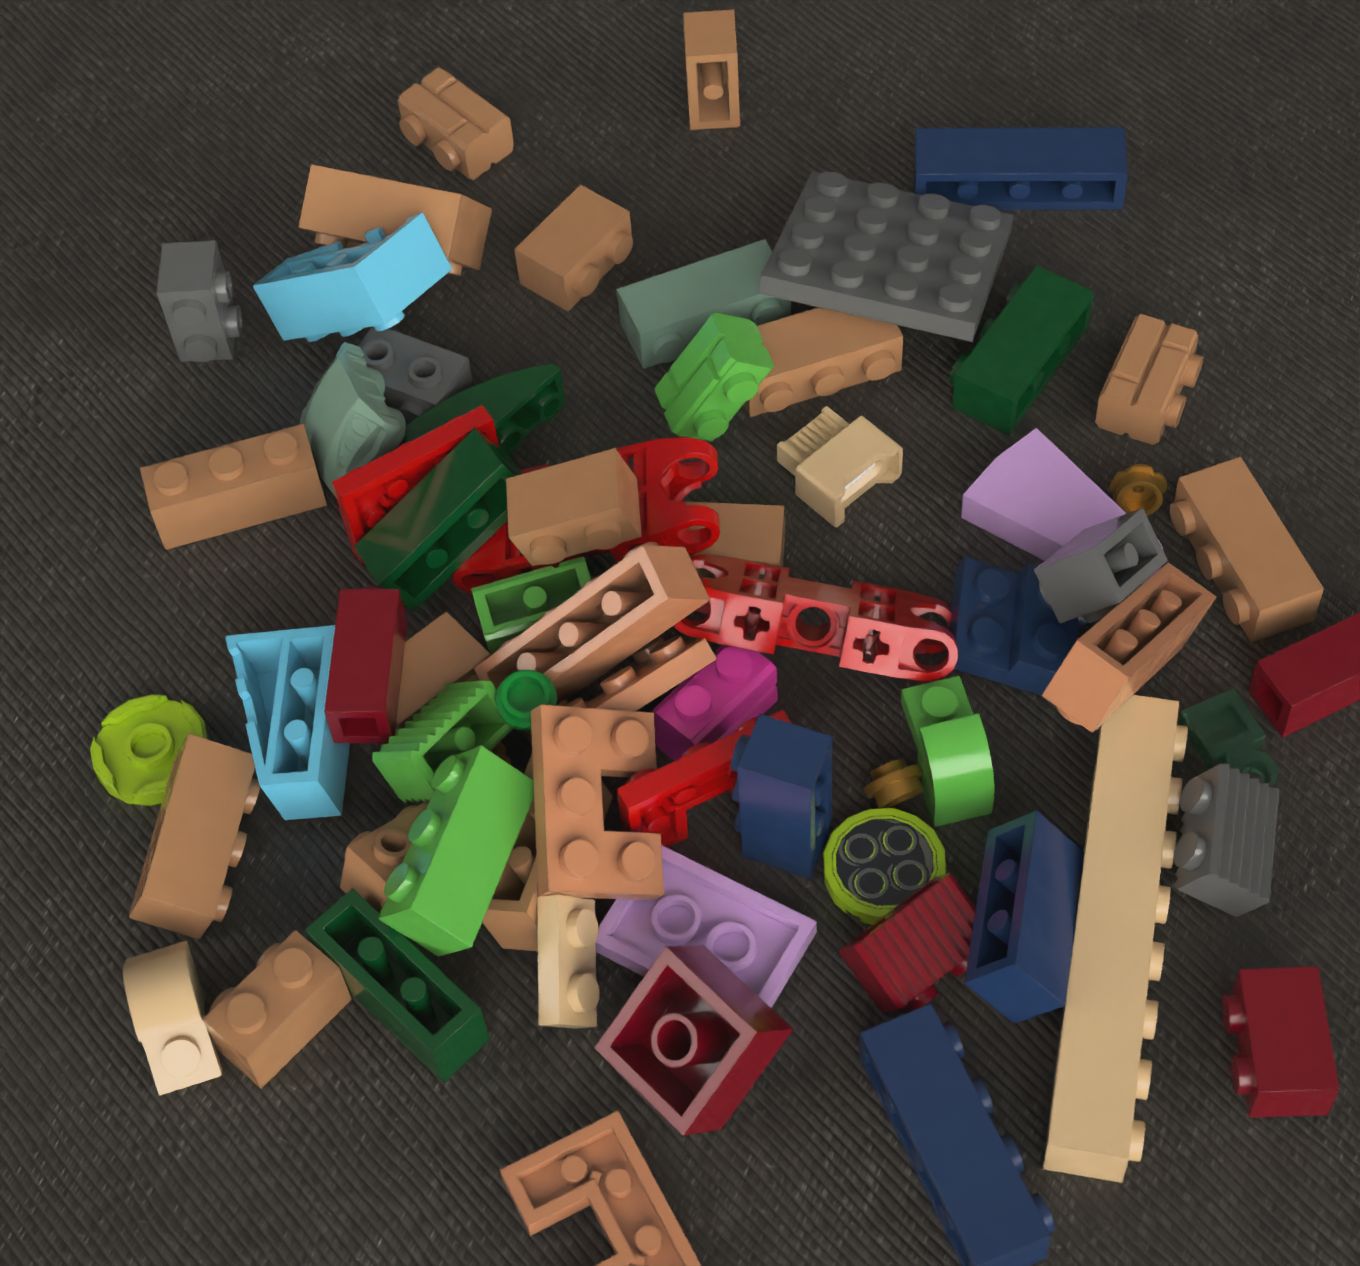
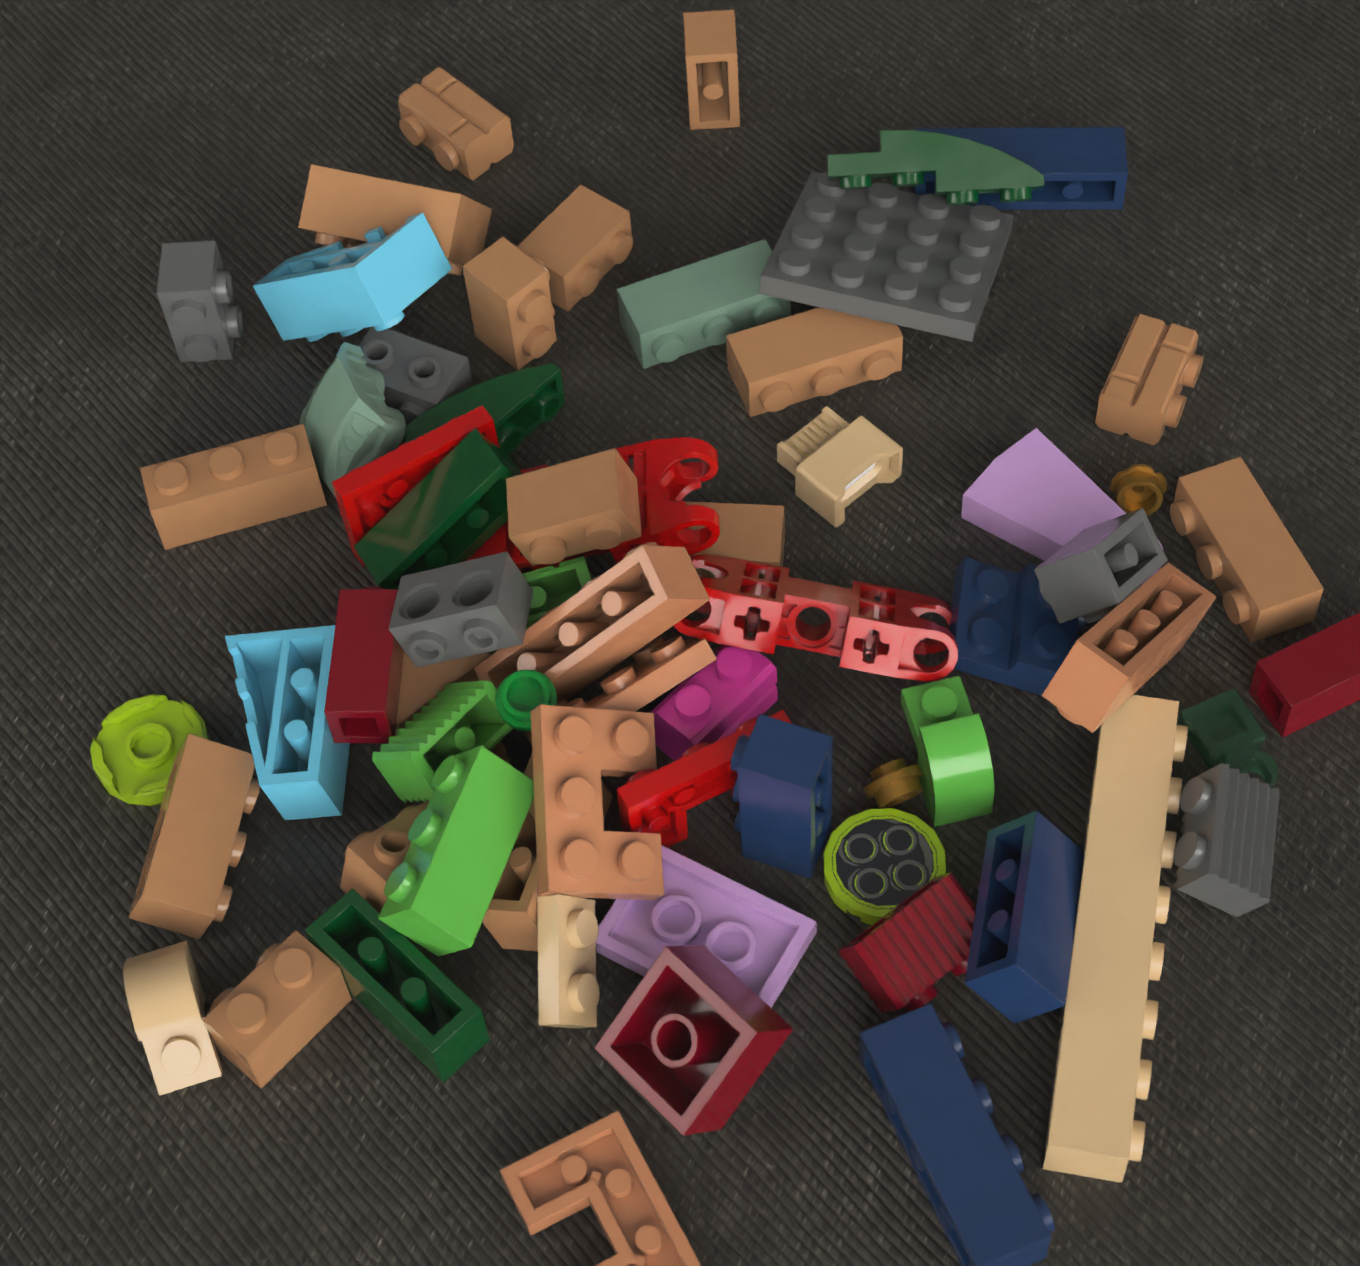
(461, 610): none -> dark grey brick
(510, 303): none -> medium nougat brick
(714, 377): bright green brick -> none
(958, 166): none -> dark green slope
(1021, 349): dark green brick -> none
(1282, 1042): dark red brick -> none

